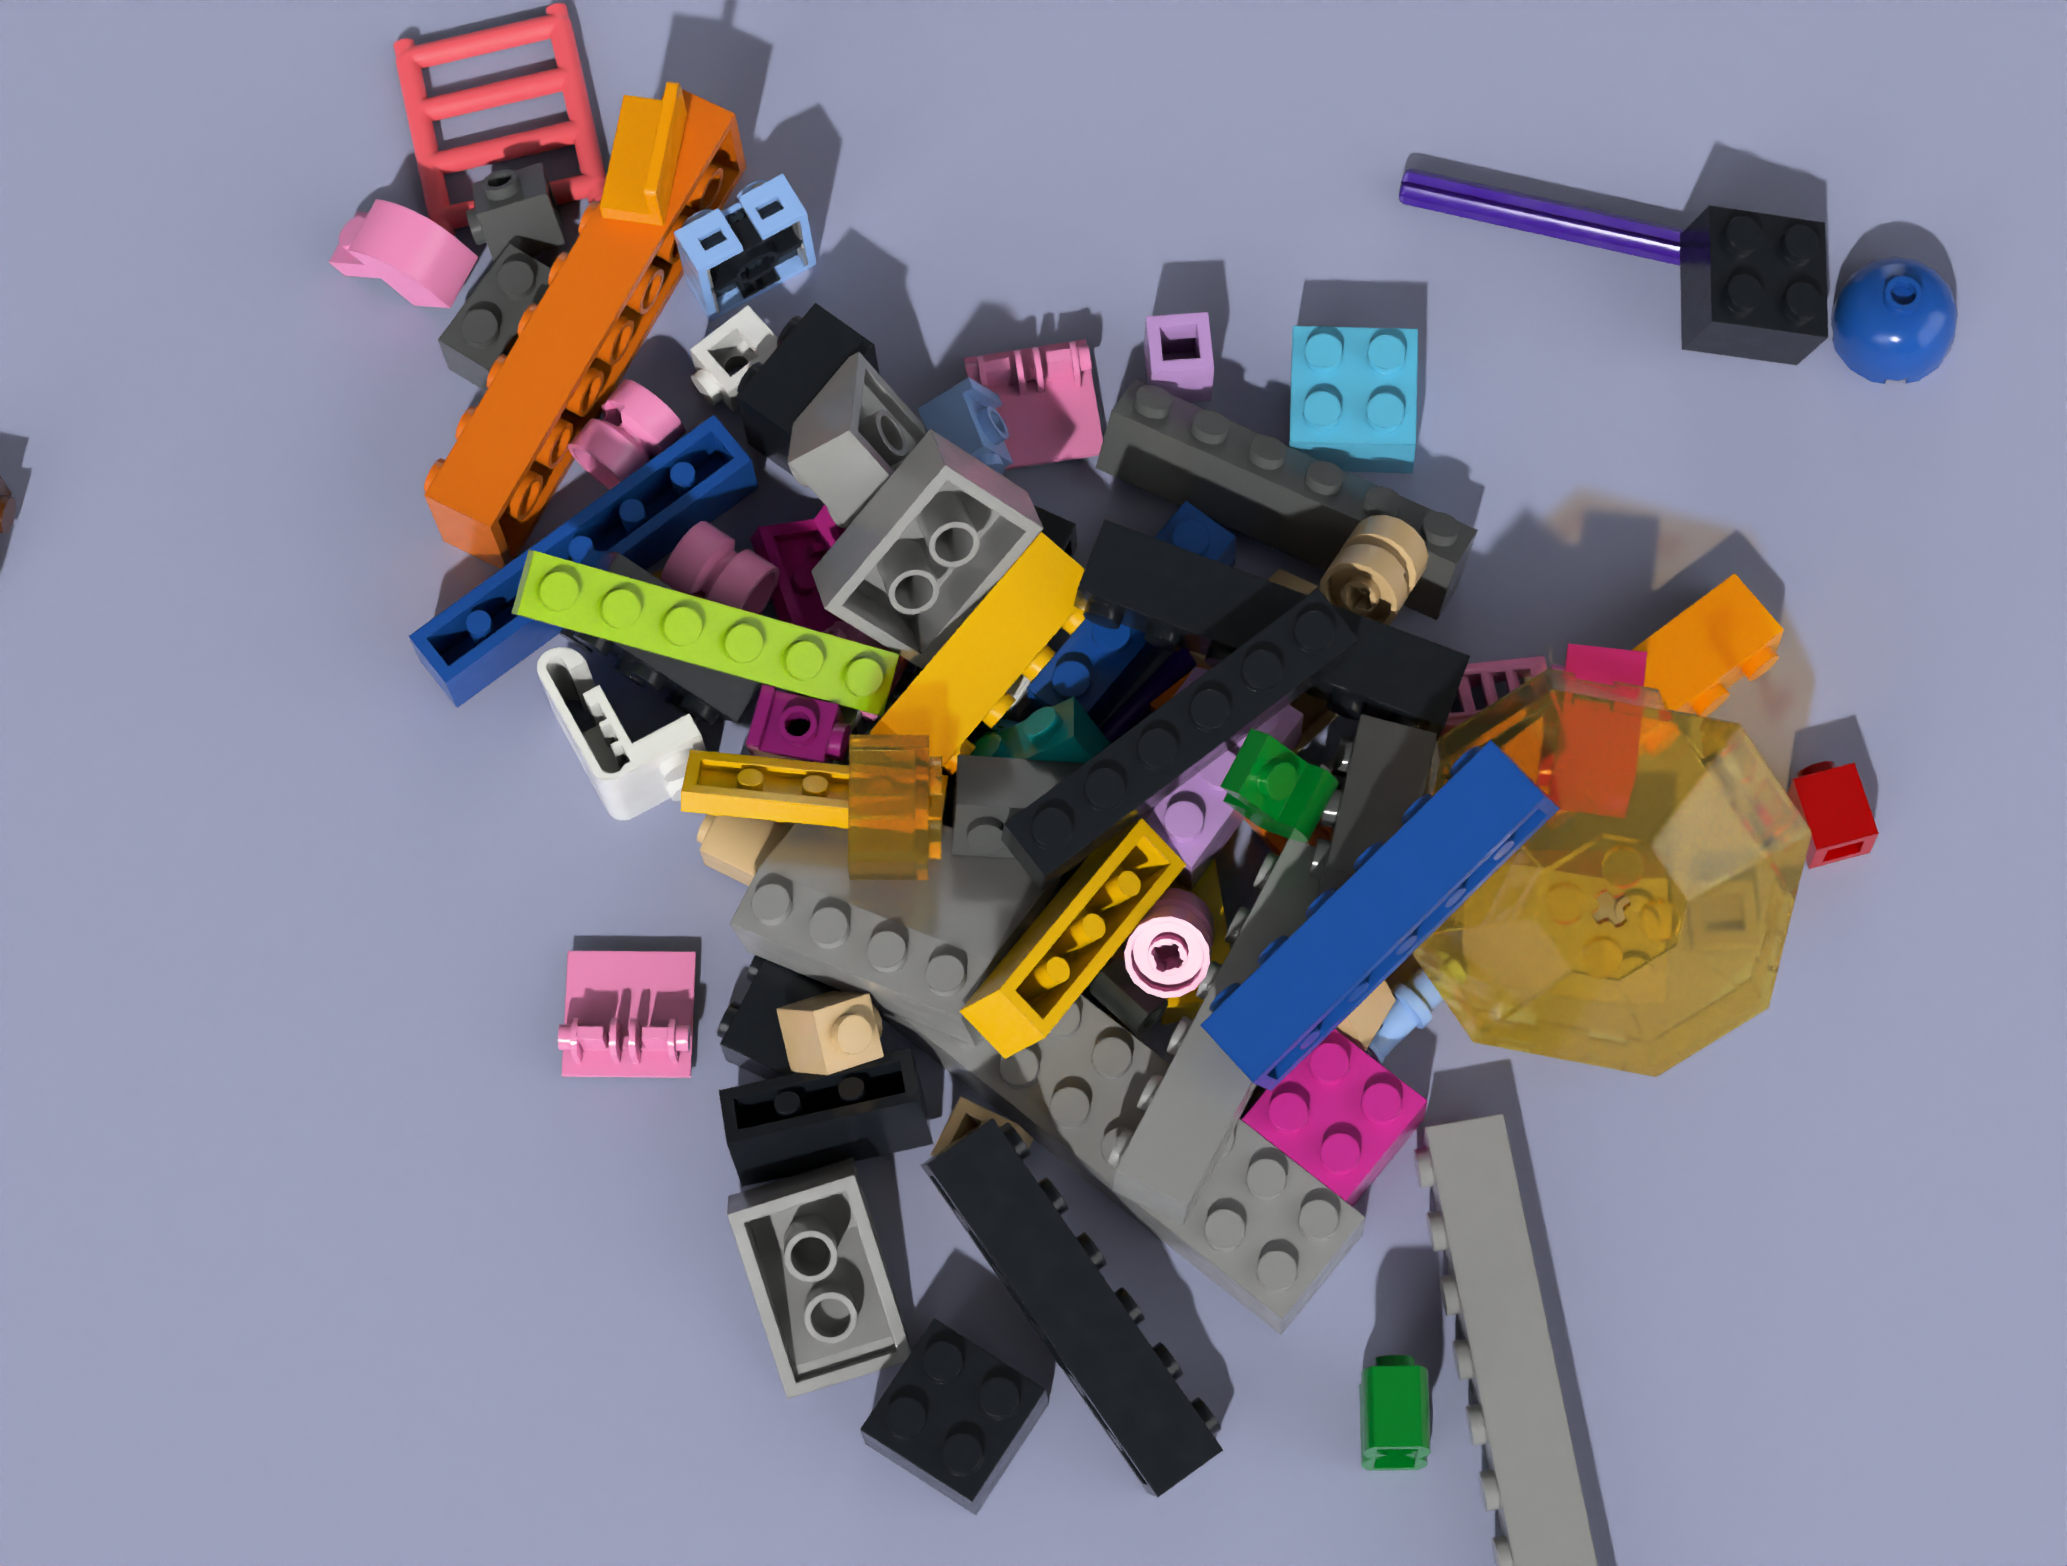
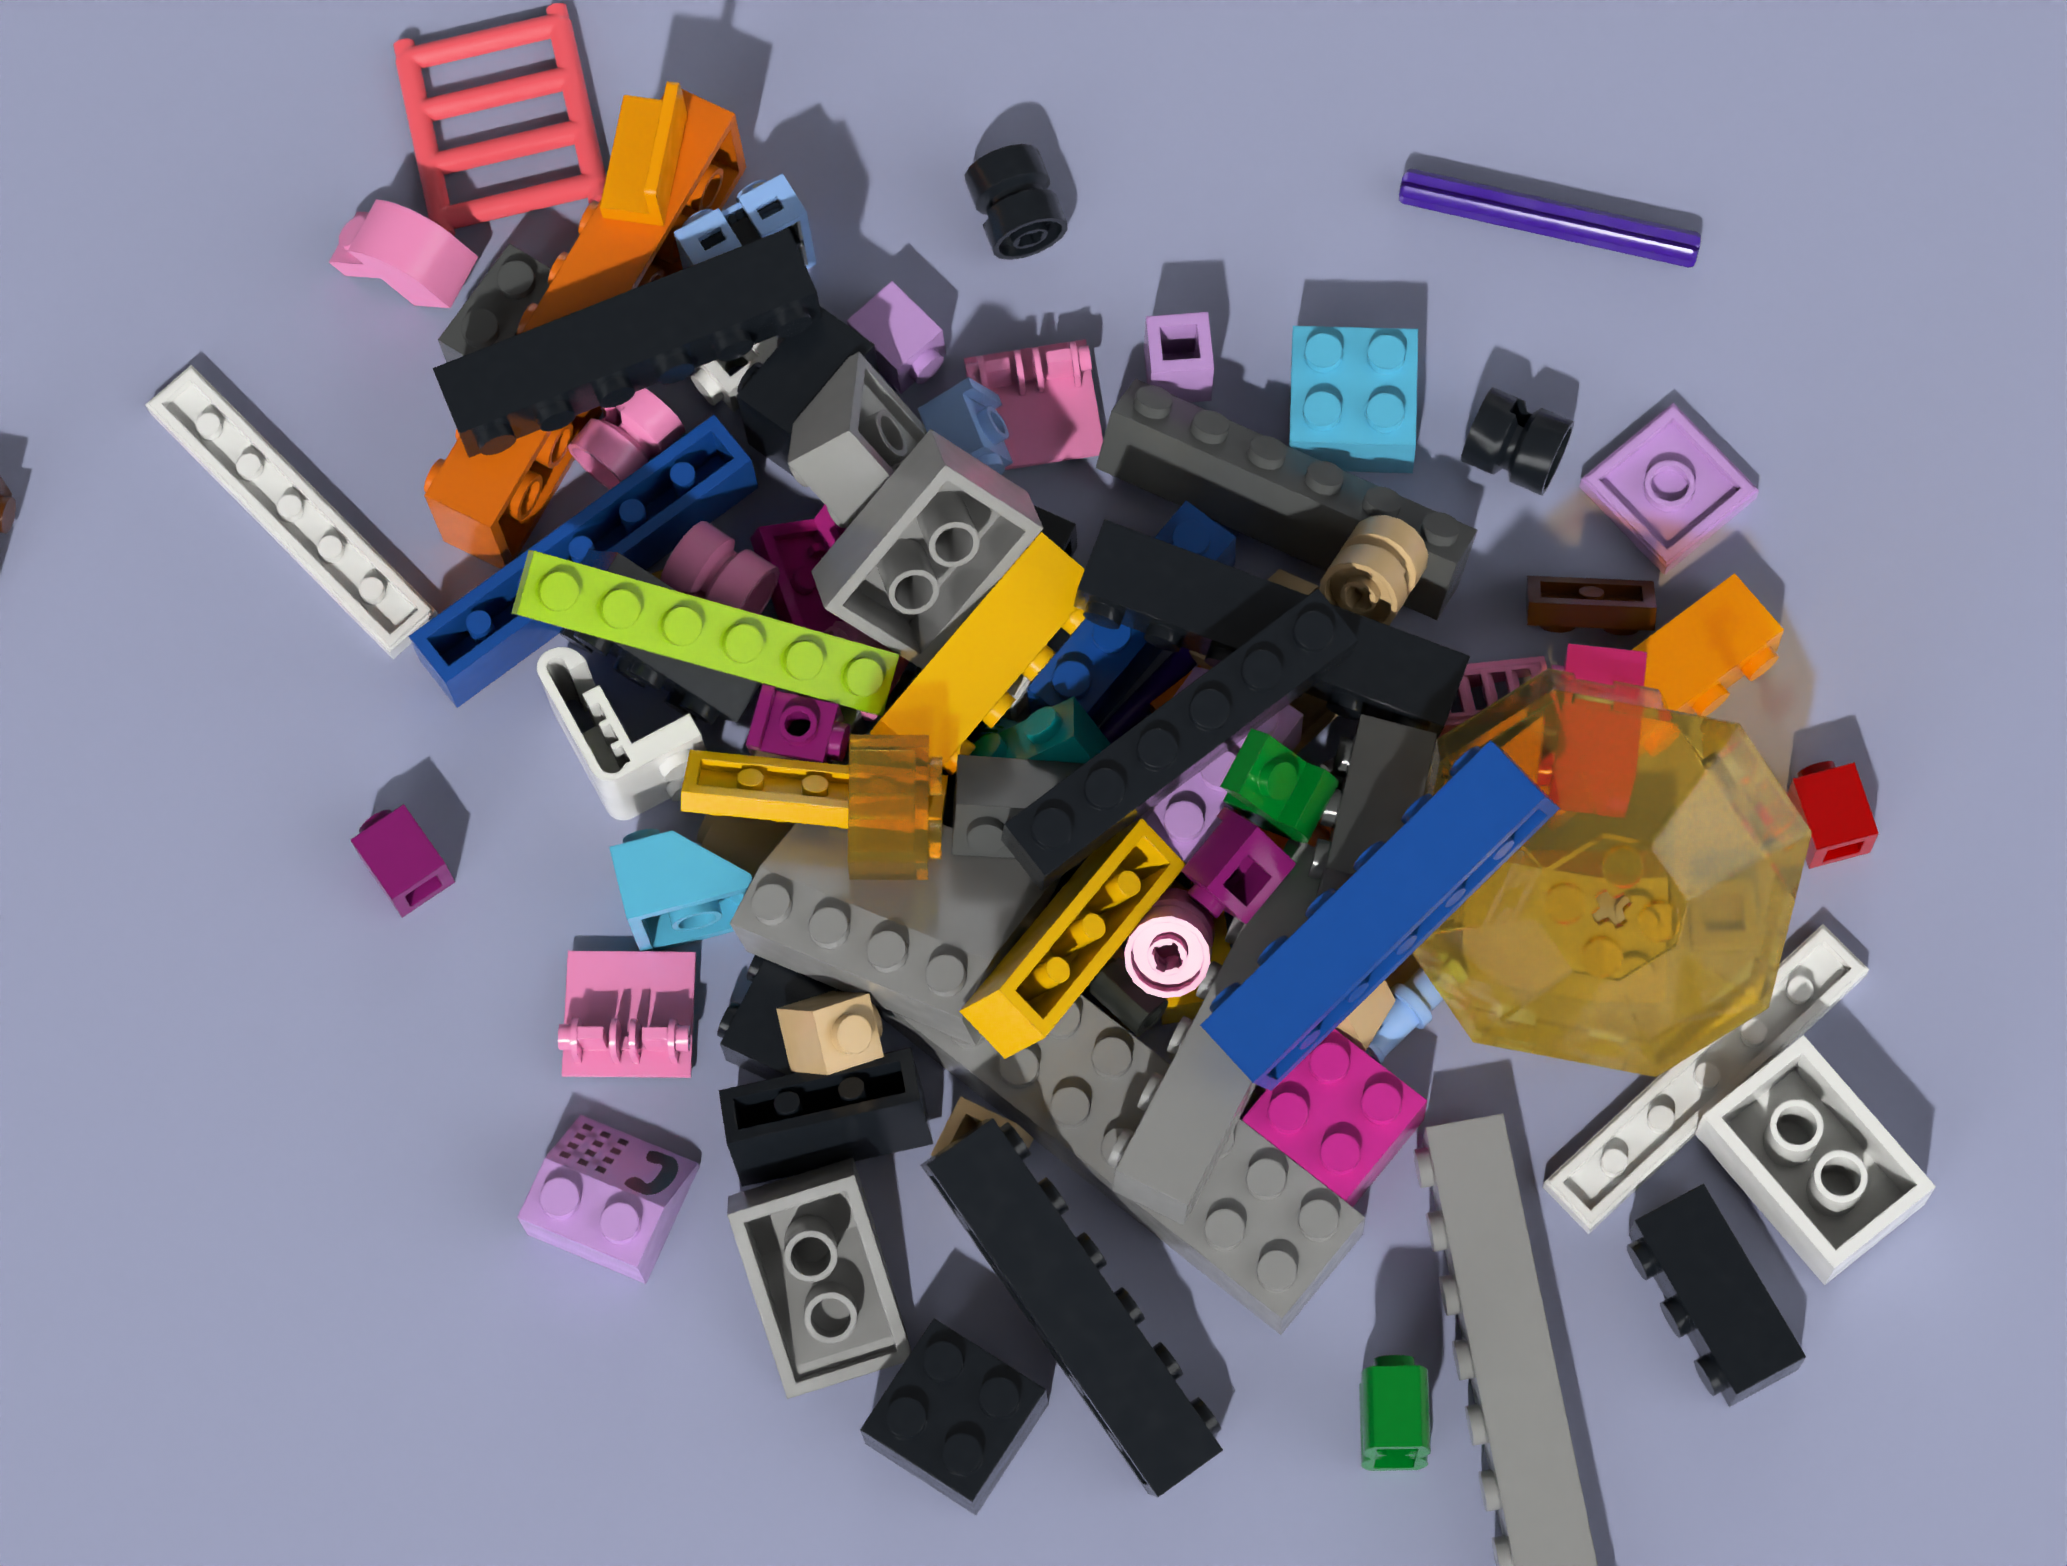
(291, 511): none -> white tile
(401, 859): none -> magenta brick
(517, 211): dark grey brick -> none
(607, 1197): none -> lavender slope
(629, 344): none -> black brick
(675, 889): none -> medium azure slope
(904, 337): none -> lavender brick
(1015, 195): none -> black wheel
(1236, 868): none -> magenta brick
(1517, 441): none -> black wheel
(1607, 604): none -> reddish brown plate
(1668, 488): none -> lavender tile
(1671, 1106): none -> white tile
(1714, 1296): none -> black brick
(1753, 285): black brick -> none
(1814, 1159): none -> white brick
(1894, 320): blue cylinder -> none

